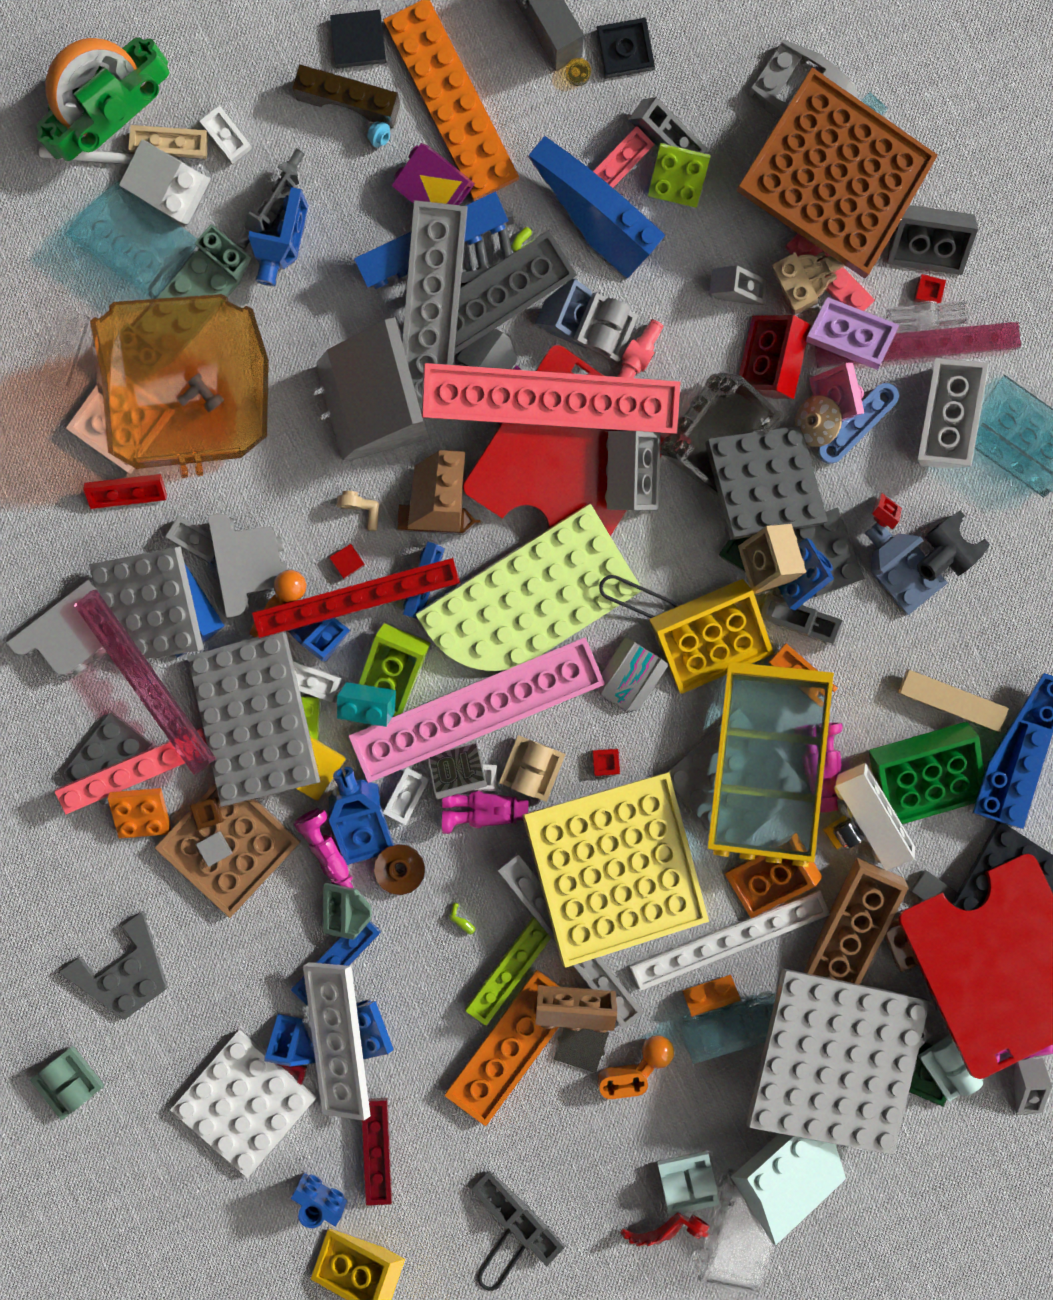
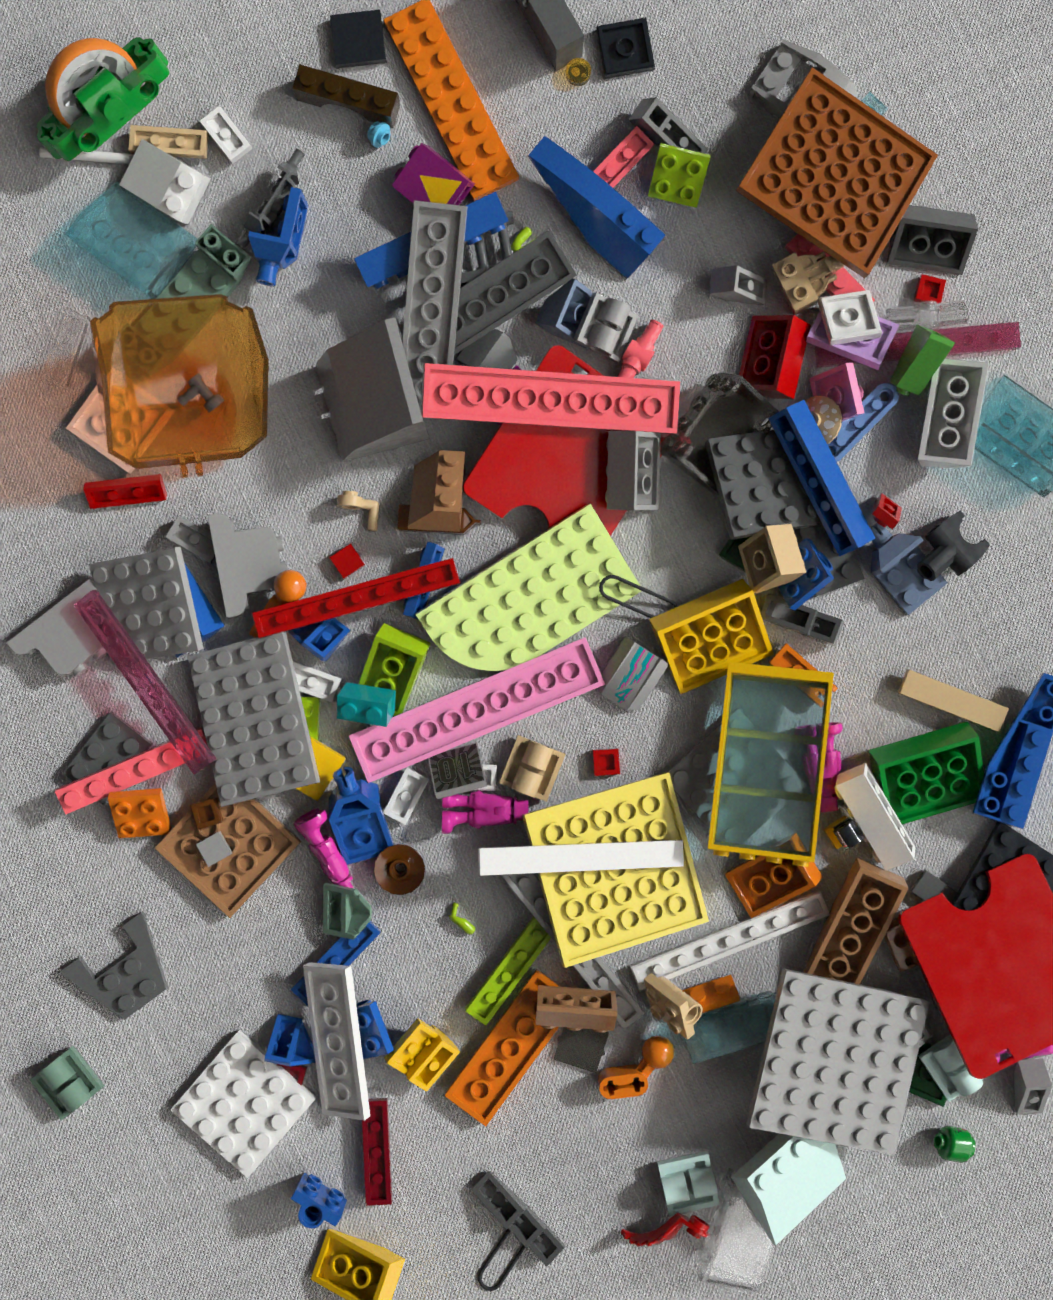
(422, 1054): none -> yellow brick
(580, 857): none -> white tile
(672, 1005): none -> tan plate
(821, 478): none -> blue brick
(849, 317): none -> white tile
(920, 360): none -> bright green slope
(954, 1144): none -> green head

